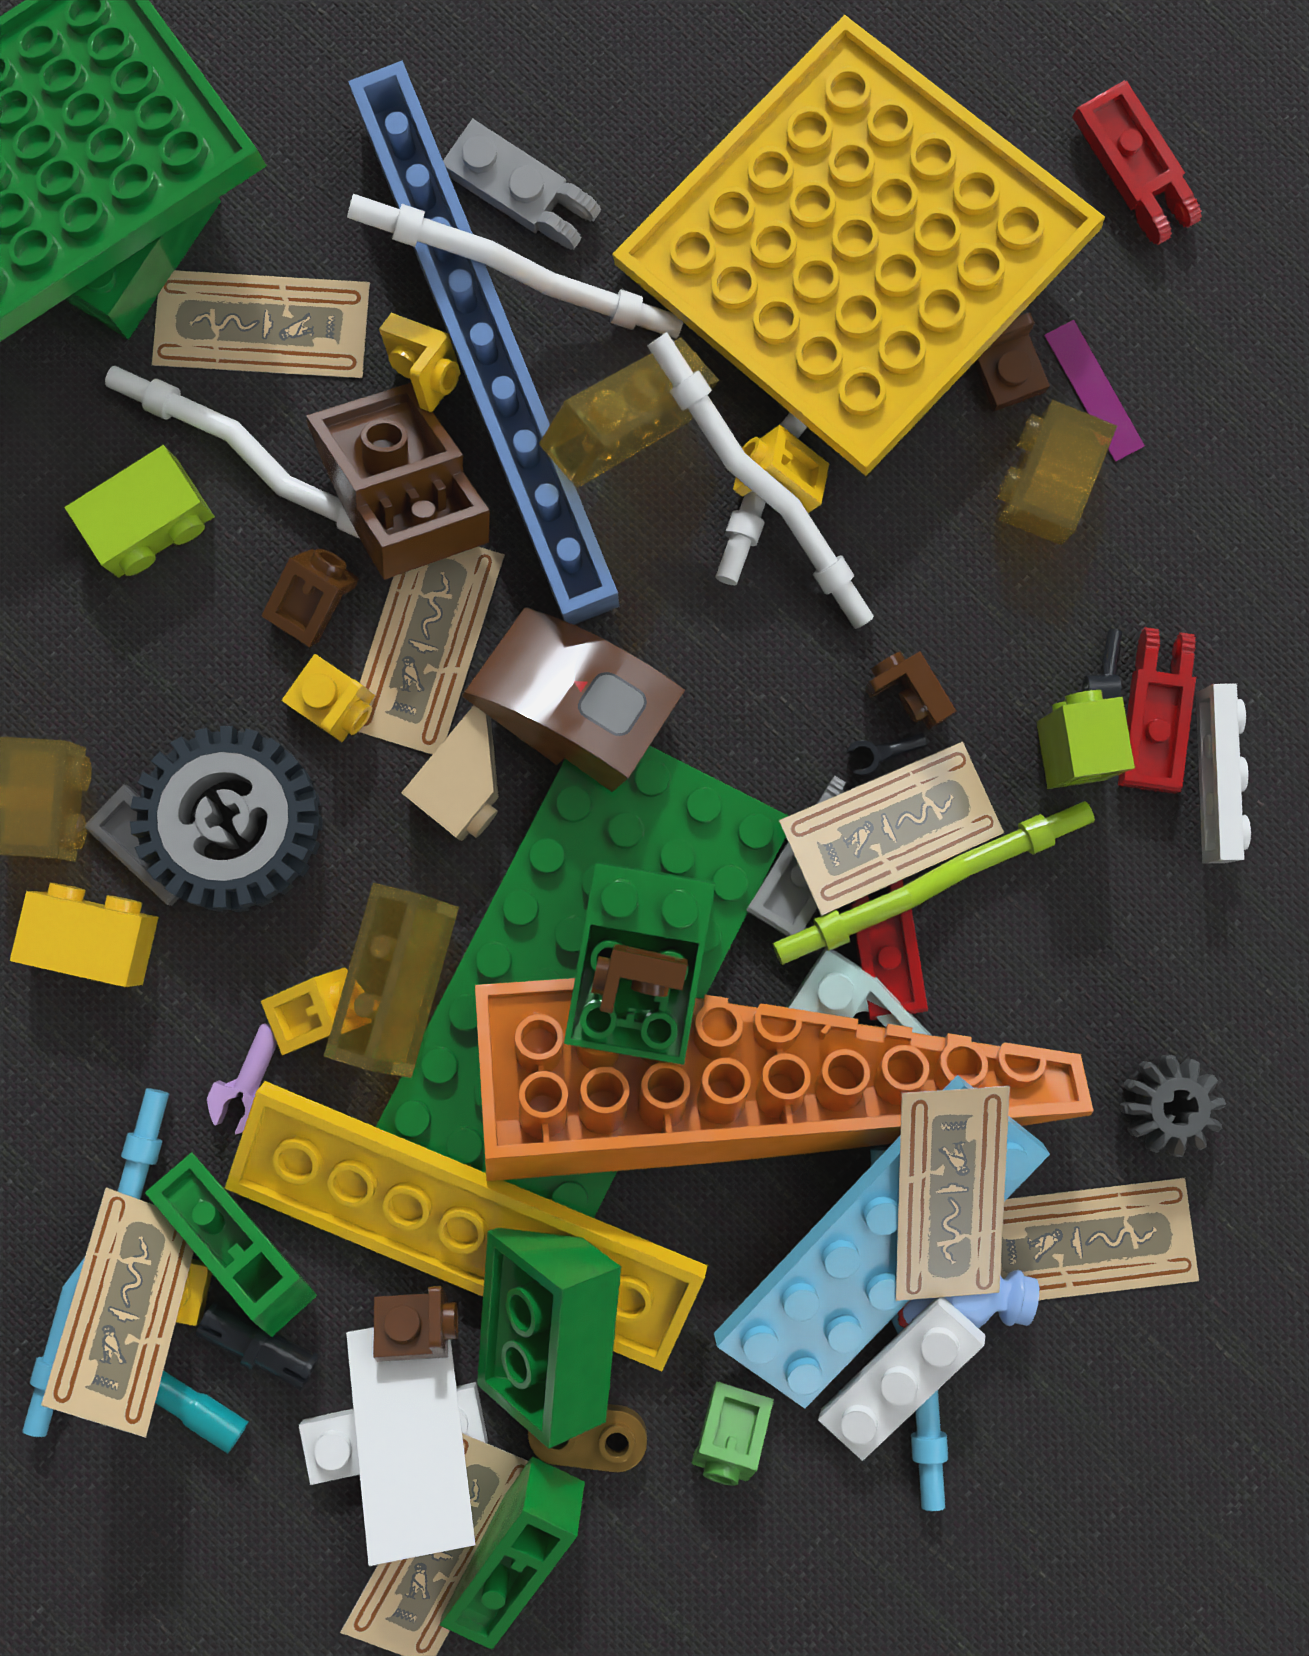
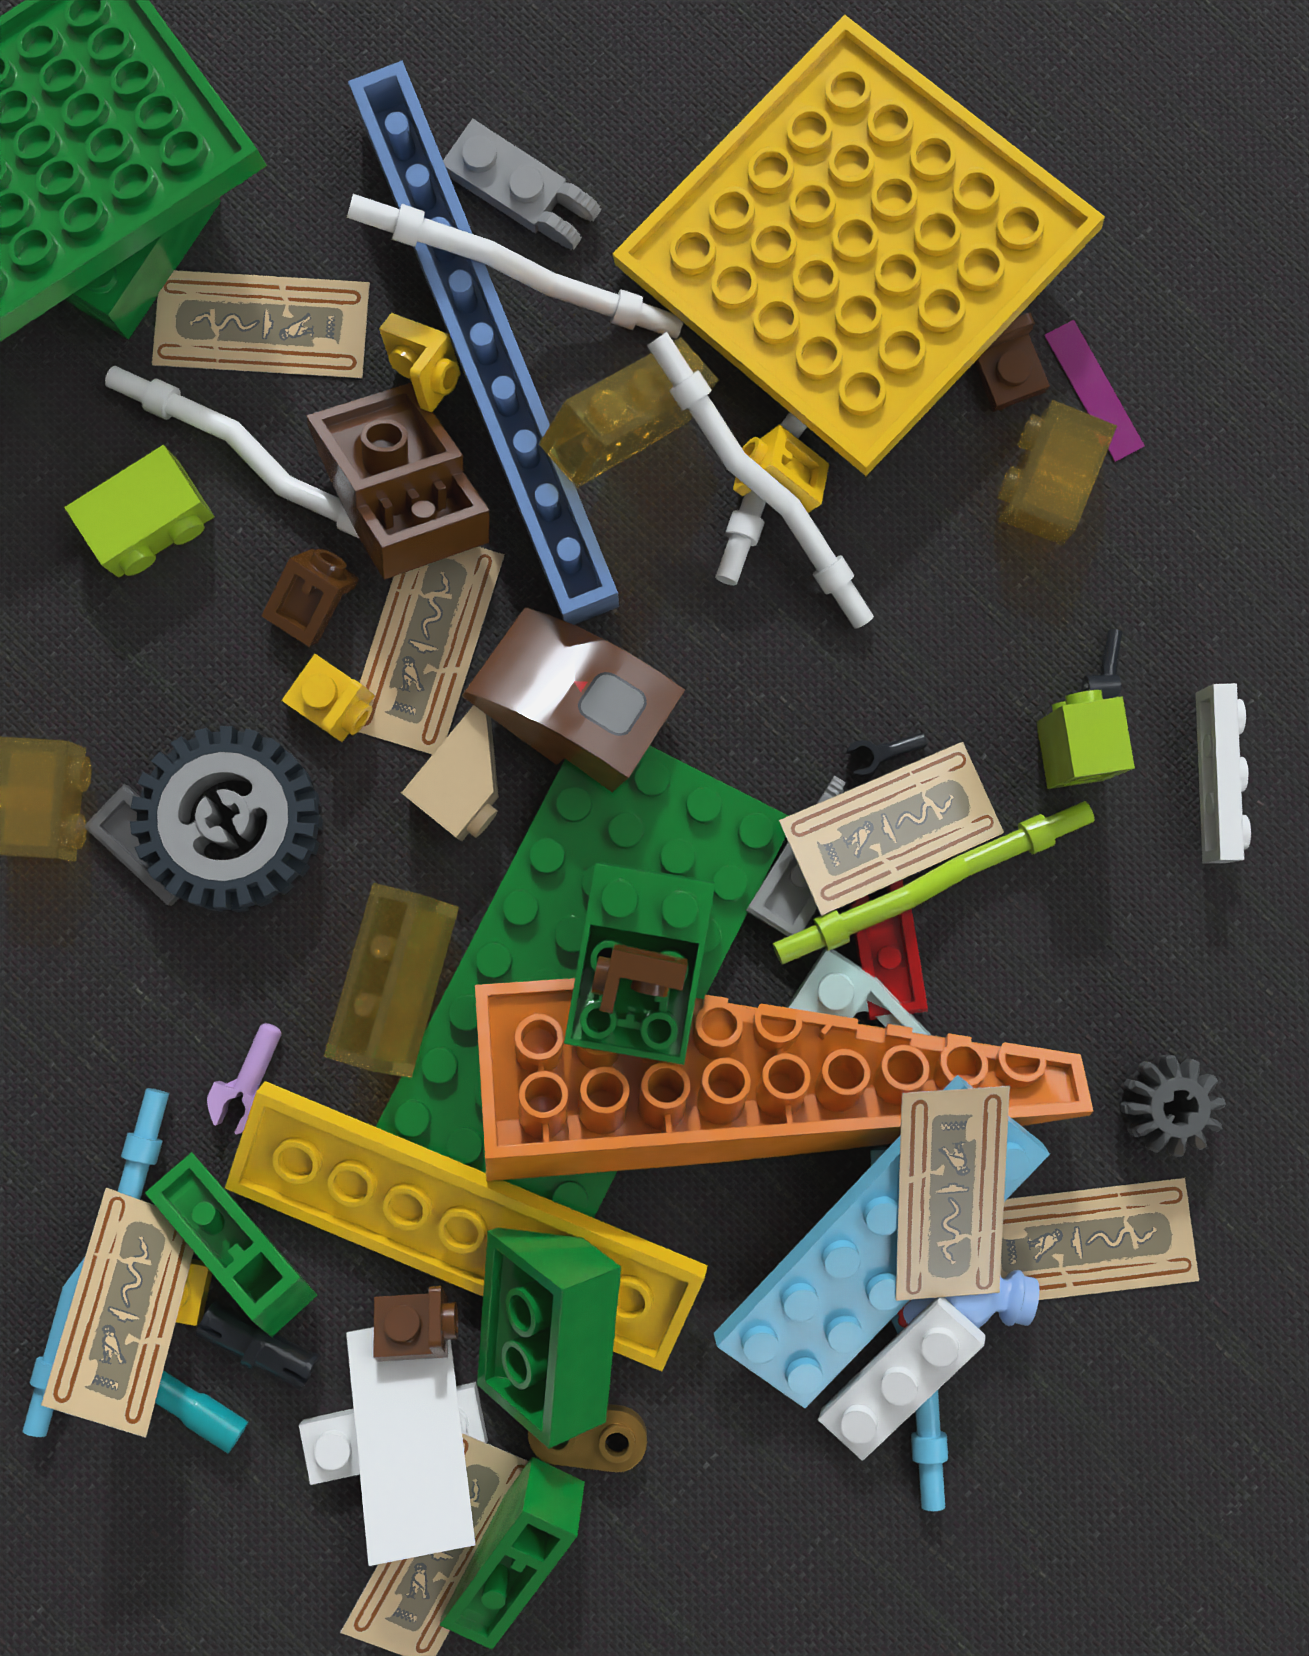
(84, 937): yellow brick -> none
(305, 1010): yellow bracket -> none
(732, 1434): bright green bracket -> none
(922, 692): reddish brown bracket -> none
(1137, 160): red hinge -> none
(1160, 714): red hinge -> none

